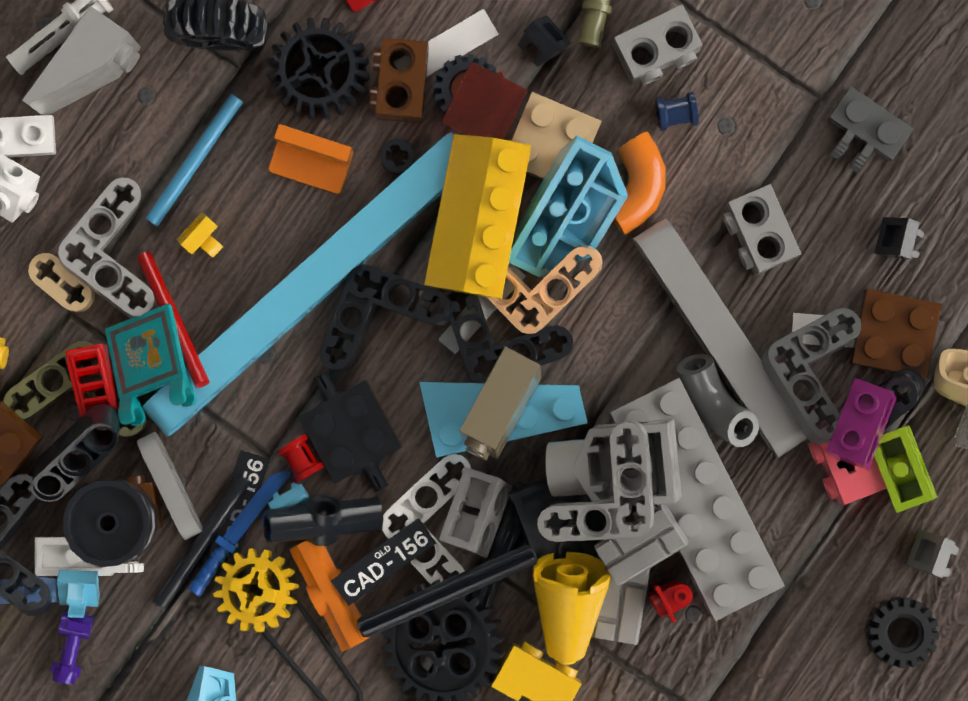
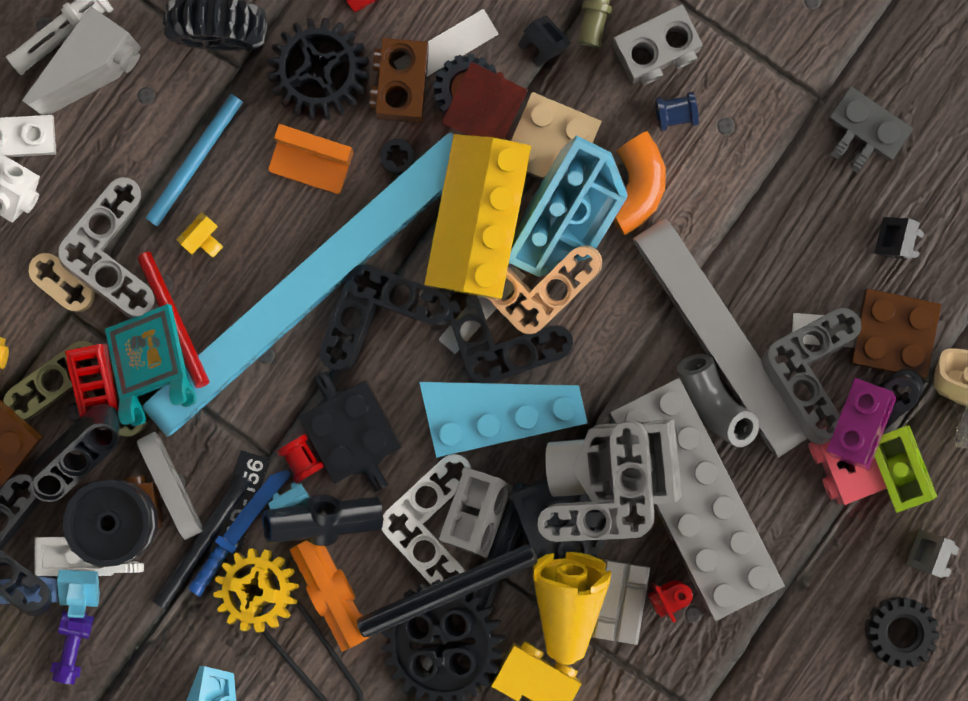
(383, 561): black sticker -> none
(500, 404): dark tan brick -> none
(635, 555): light grey brick -> none
(771, 227): light grey brick -> none

